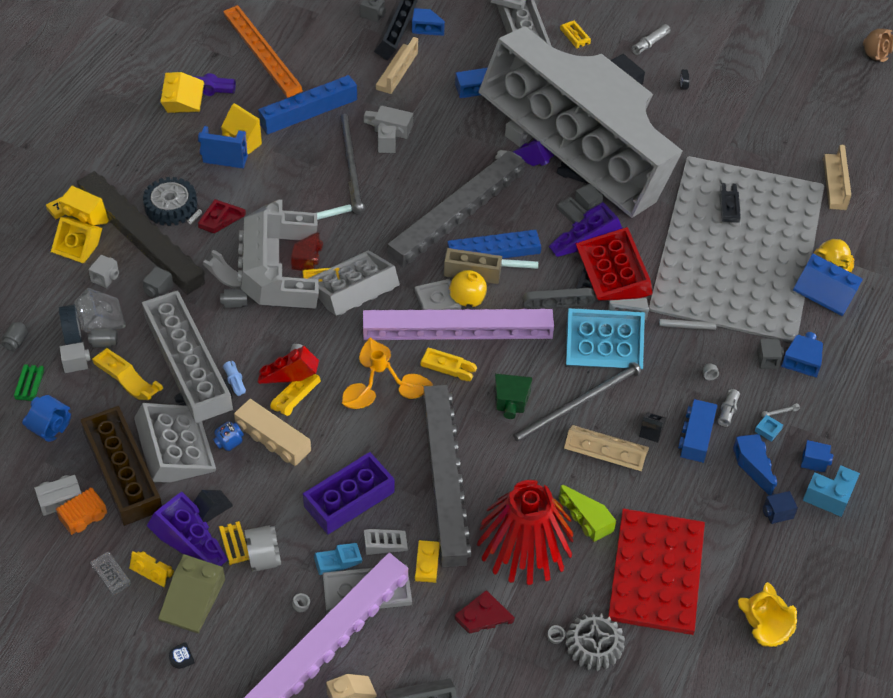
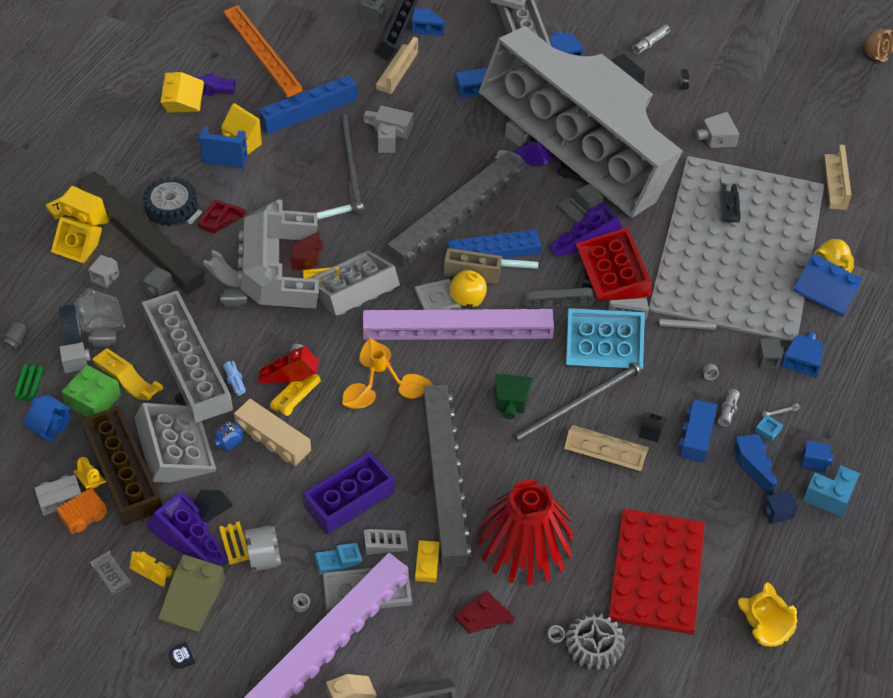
(88, 474): none -> yellow hinge
(91, 392): none -> bright green brick
(448, 364): yellow hinge -> none
(566, 43): none -> blue torso
(573, 35): yellow tile -> none
(590, 514): lime slope -> none
(718, 131): none -> light grey torso

